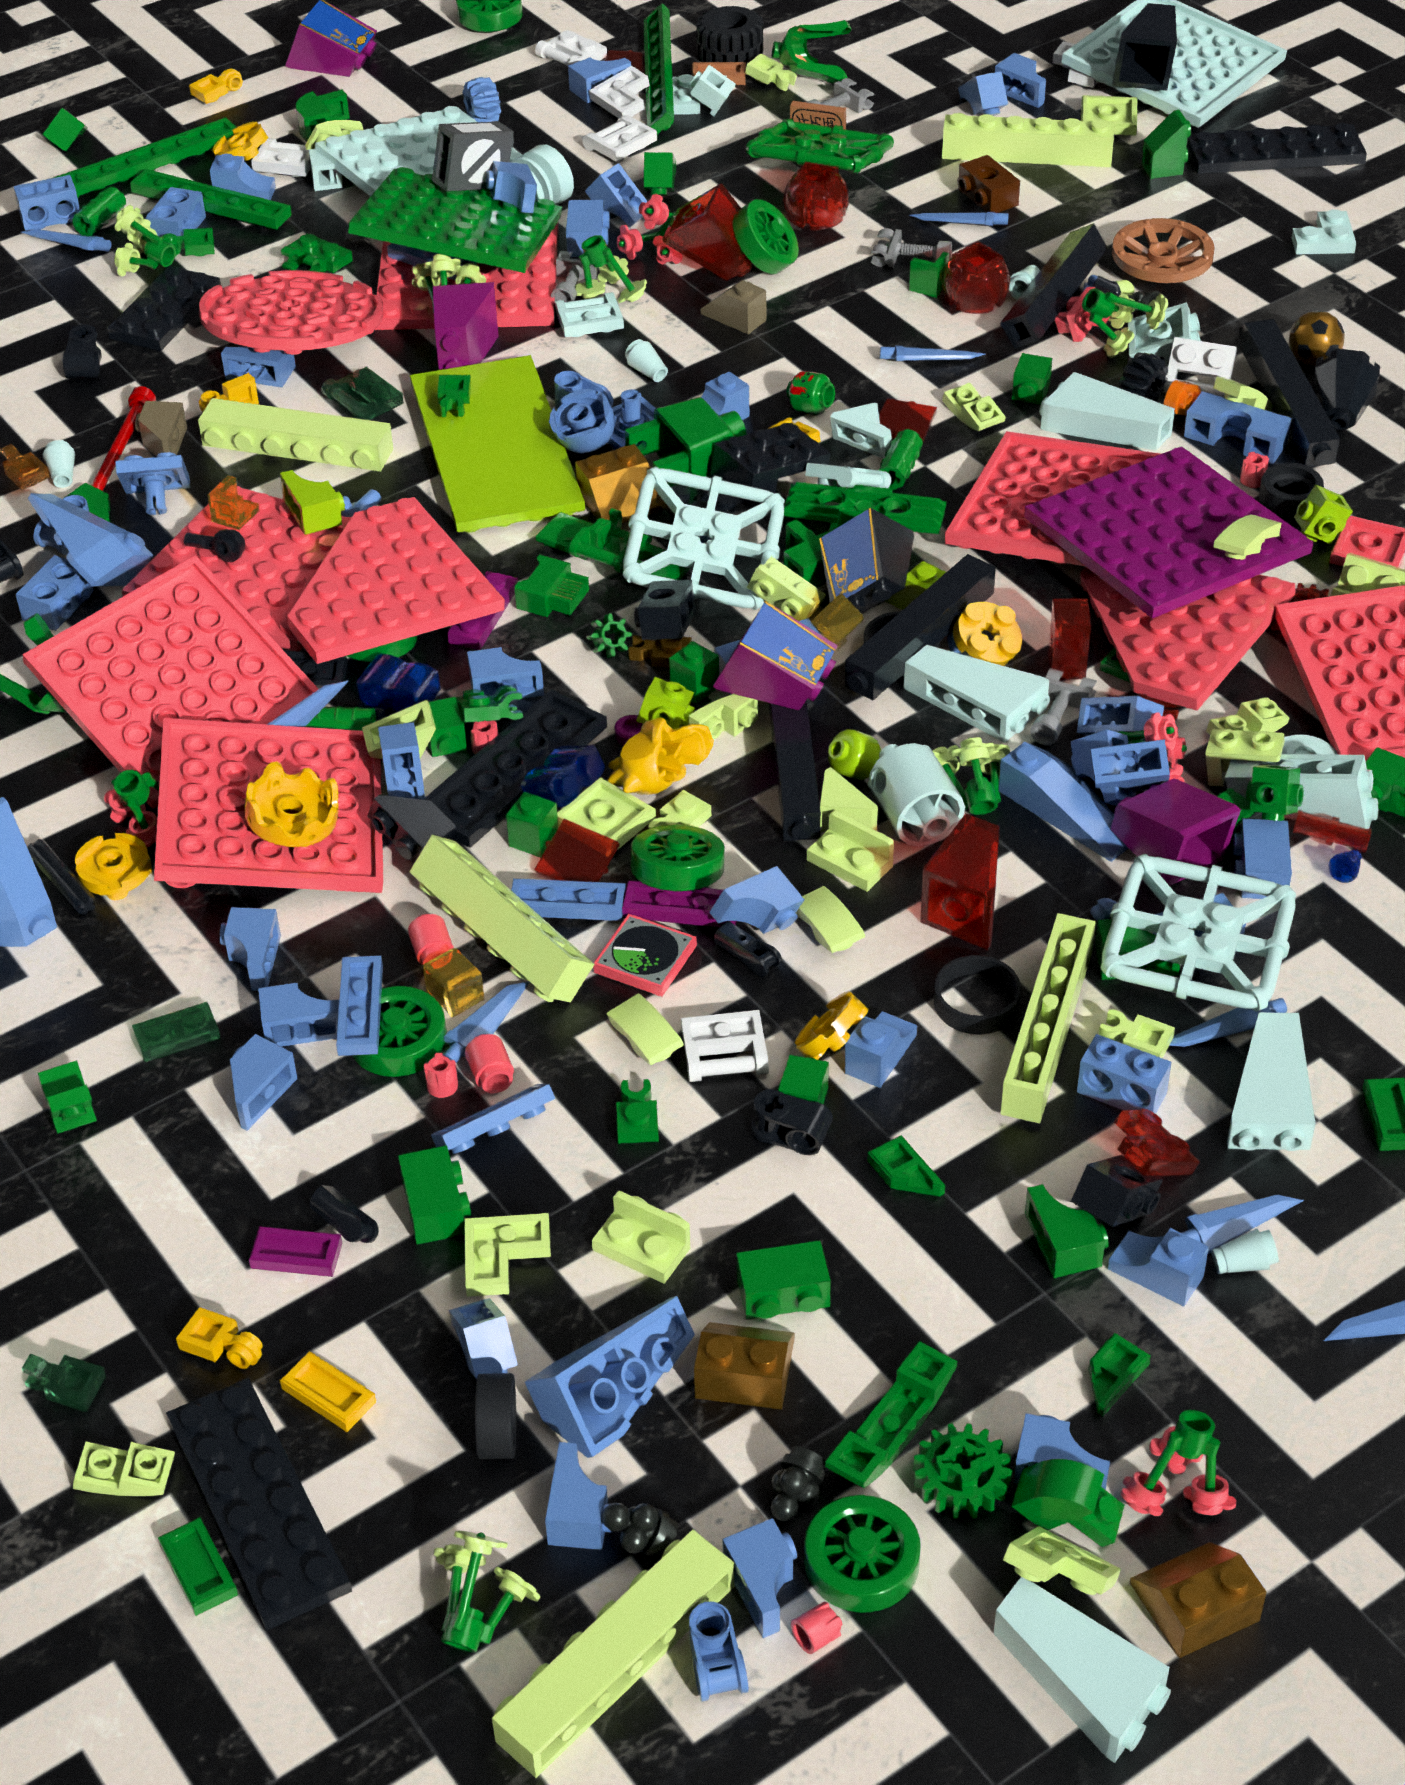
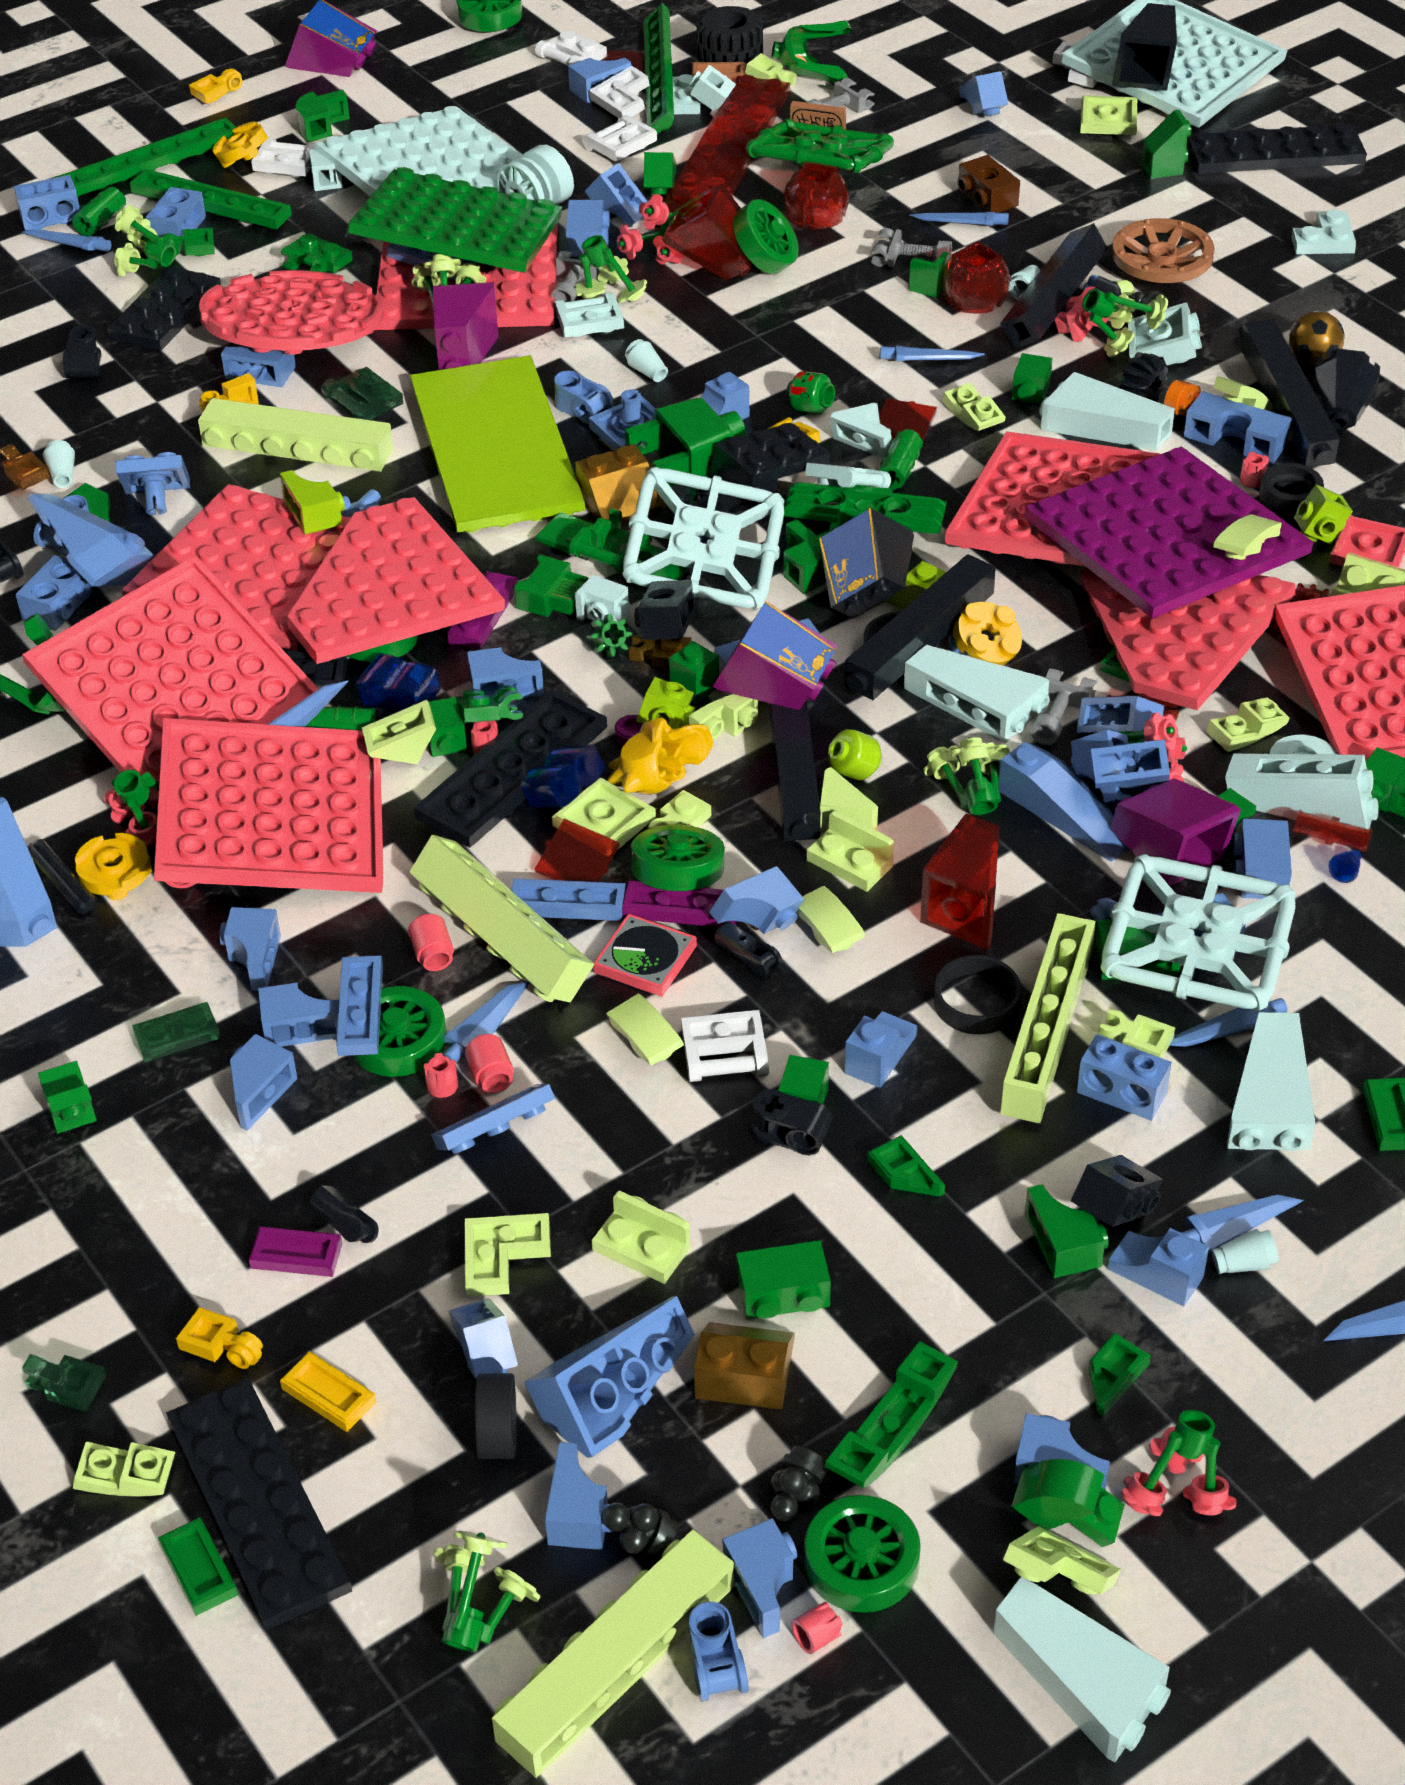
(64, 129): green panel -> none
(136, 402): red piece -> none
(162, 426): dark tan slope -> none
(226, 543): black plate -> none
(229, 507): clear yellow panel -> none
(235, 175): medium blue arch -> none
(304, 792): yellow plate -> none
(332, 128): yellowish green slope -> none
(401, 761): medium blue arch -> none
(409, 823): black slope -> none
(433, 1194): green brick -> none
(453, 393): green plate -> none
(453, 982): clear yellow panel -> none
(467, 153): dark grey brick -> none
(482, 100): medium blue gear -> none
(512, 184): medium blue arch -> none
(532, 824): green brick -> none
(583, 421): medium blue cylinder -> none
(601, 598): none -> light aqua brick
(637, 1115): green plate -> none
(722, 149): none -> clear red plate
(739, 307): dark tan slope -> none
(785, 589): yellowish green bracket -> none
(831, 1027): yellow plate -> none
(838, 620): clear yellow panel -> none
(915, 794): light aqua cylinder -> none
(957, 1466): green gear -> none
(1022, 80): medium blue arch -> none
(1028, 140): yellowish green brick -> none
(1069, 637): clear red brick -> none
(1152, 1146): clear red plate -> none
(1200, 359): white plate -> none
(1201, 1596): pearl gold slope -> none
(1239, 745): yellowish green bracket -> none
(1275, 791): green brick -> none

